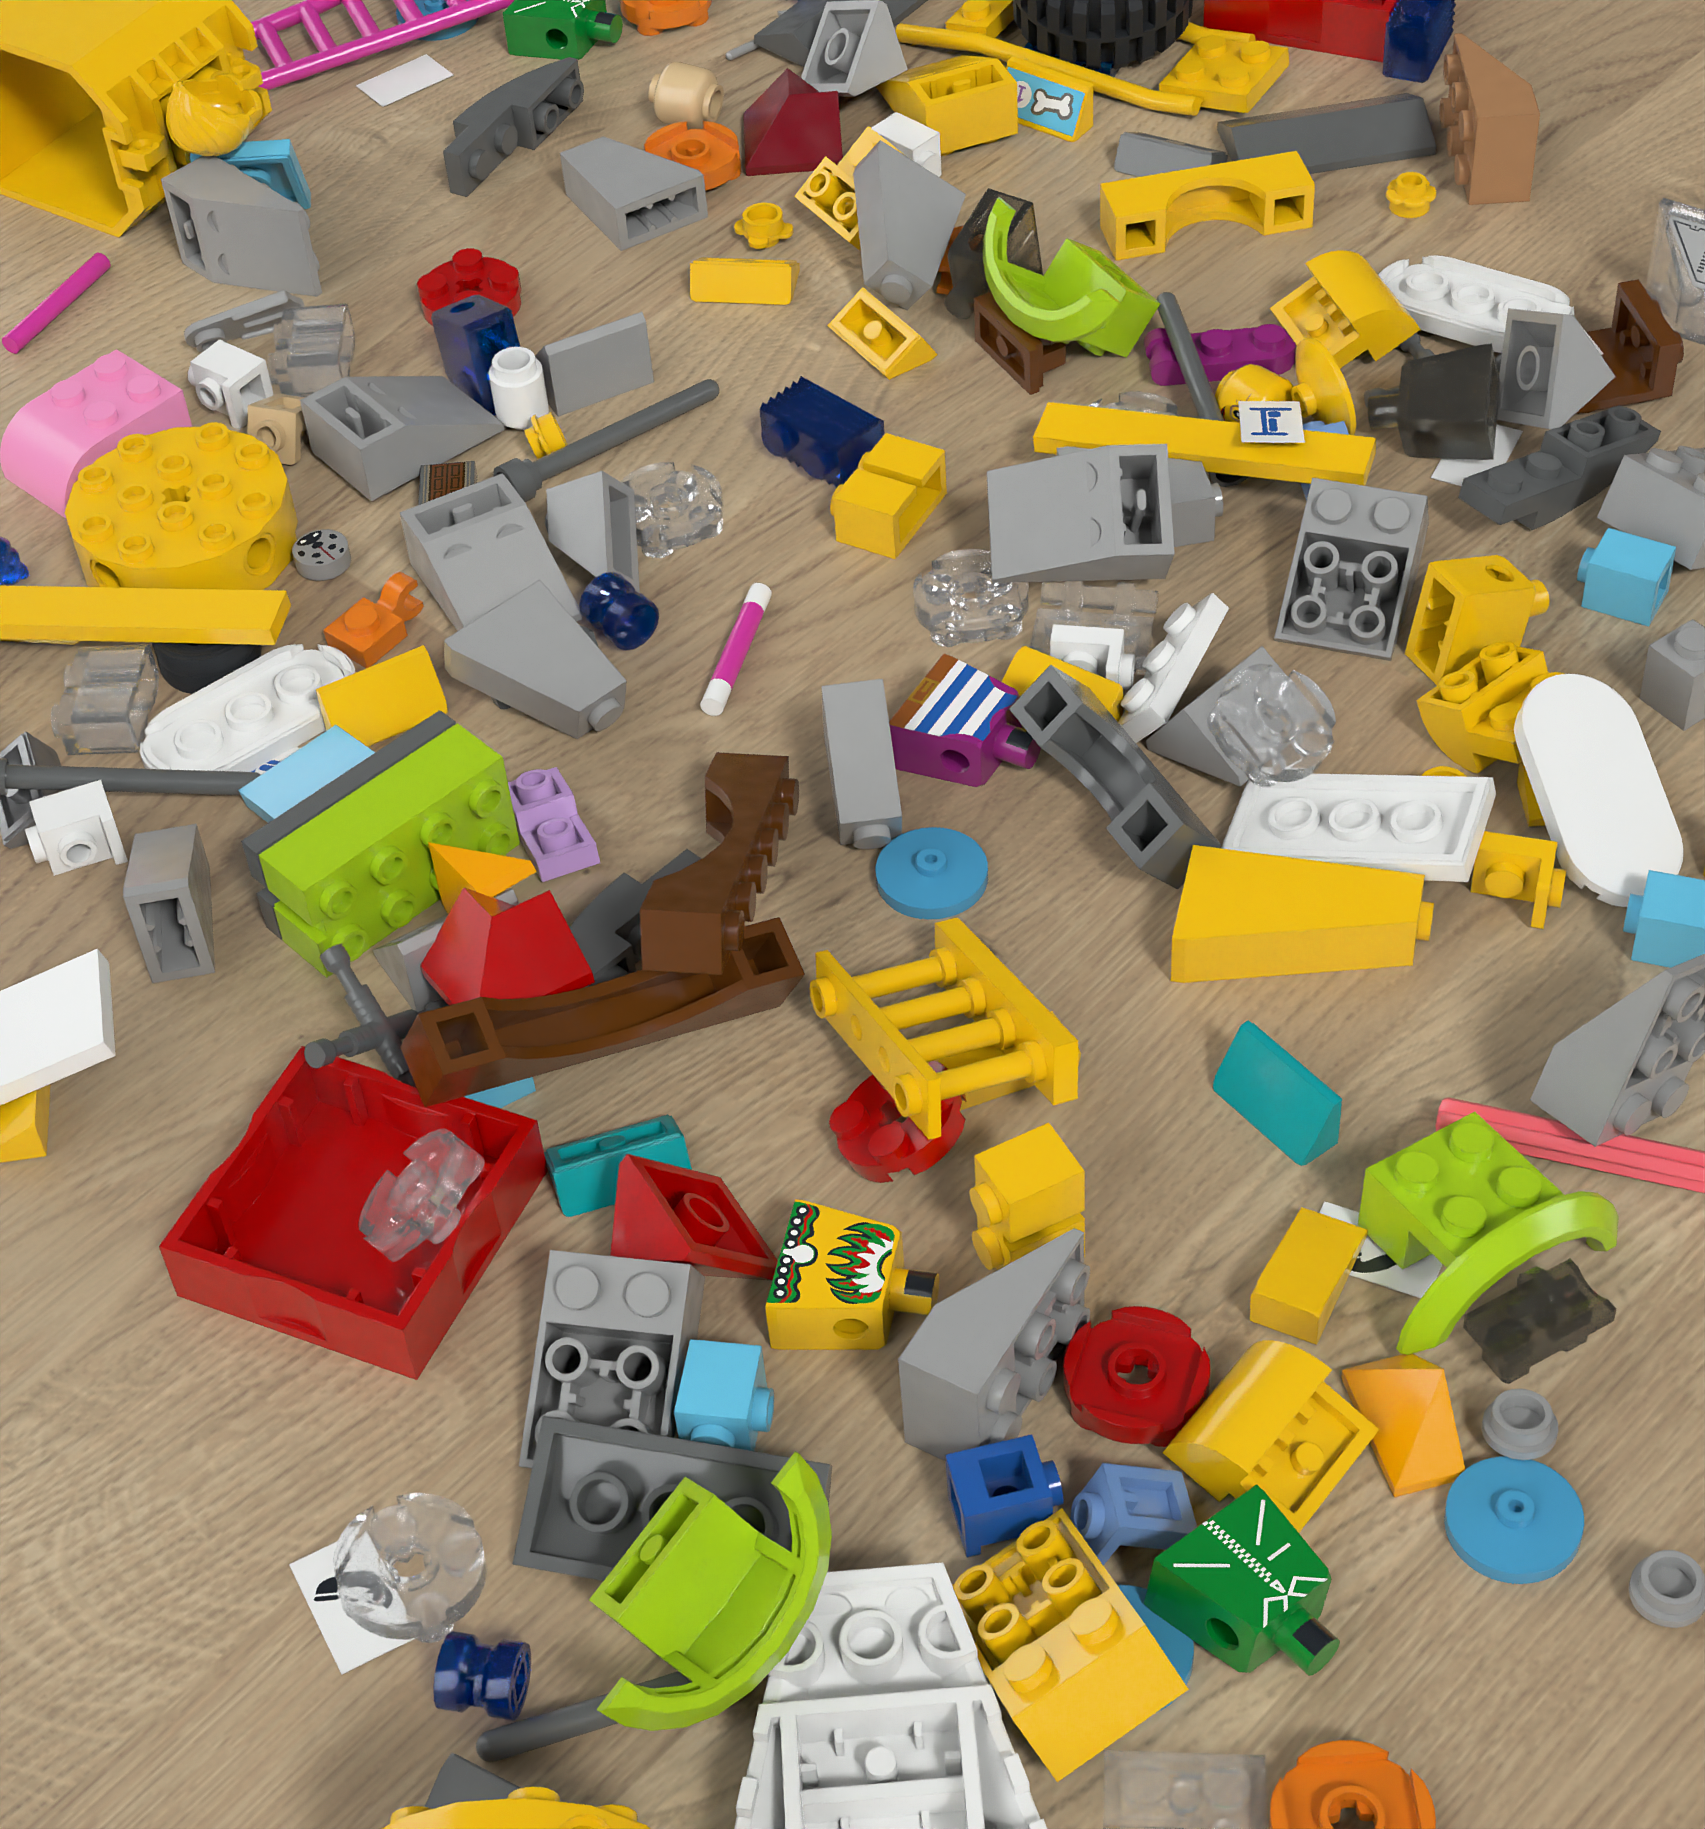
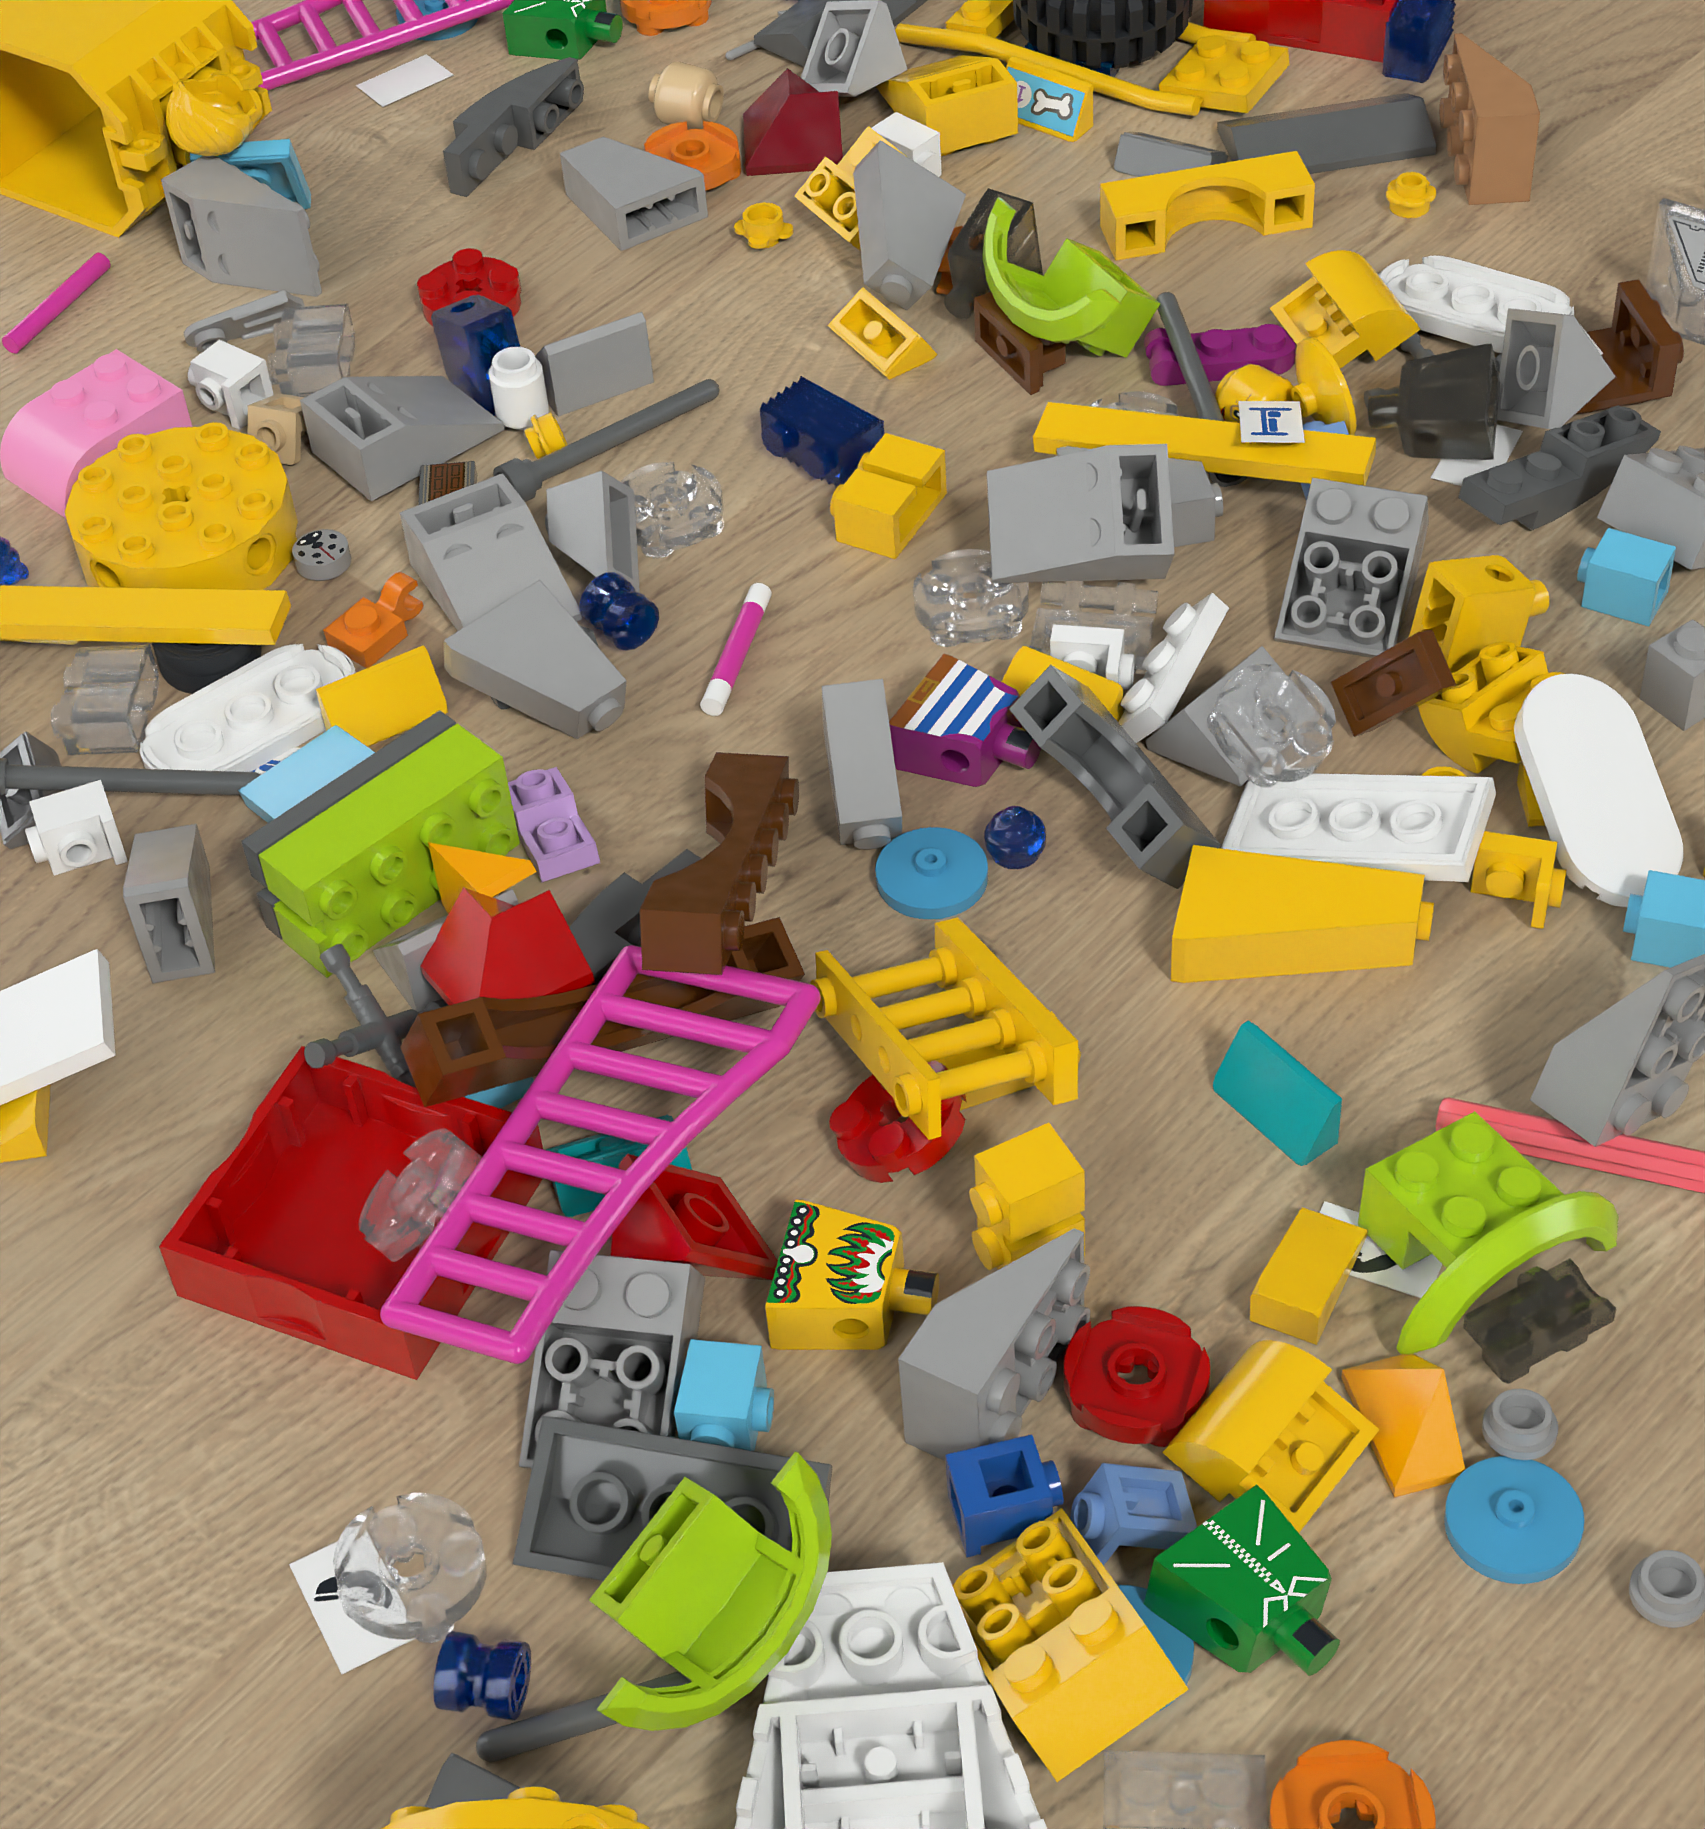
(620, 1186): none -> dark pink bar
(743, 280): yellow slope -> none
(1015, 837): none -> clear blue plate
(1393, 682): none -> reddish brown plate

